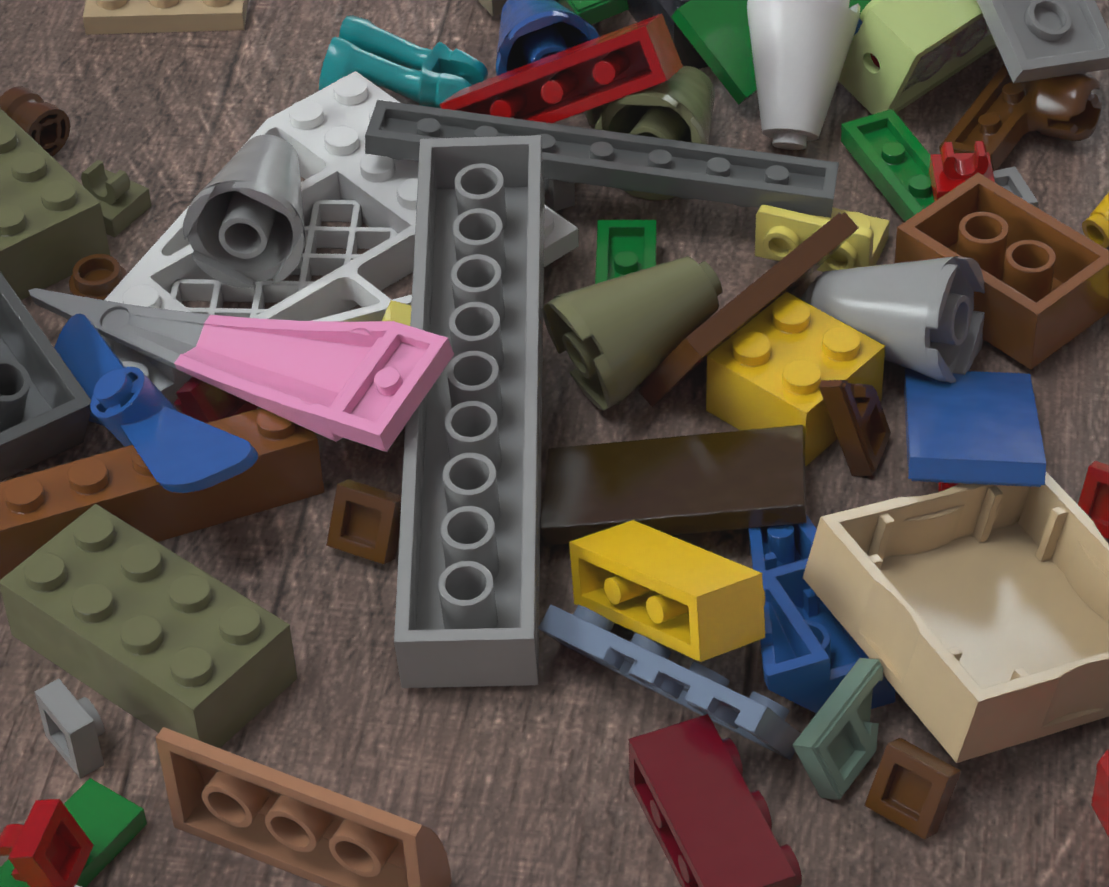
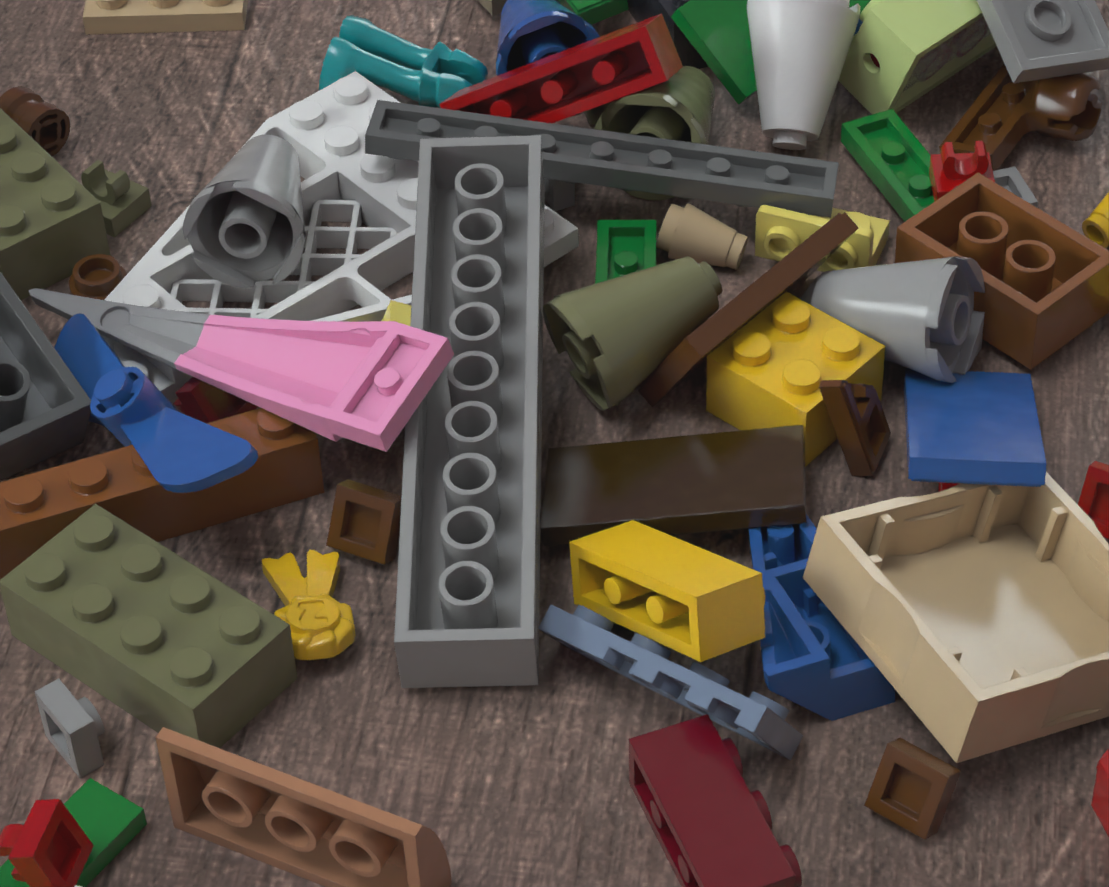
(316, 620): none -> yellow piece
(701, 237): none -> tan cone
(840, 734): sand green tile -> none

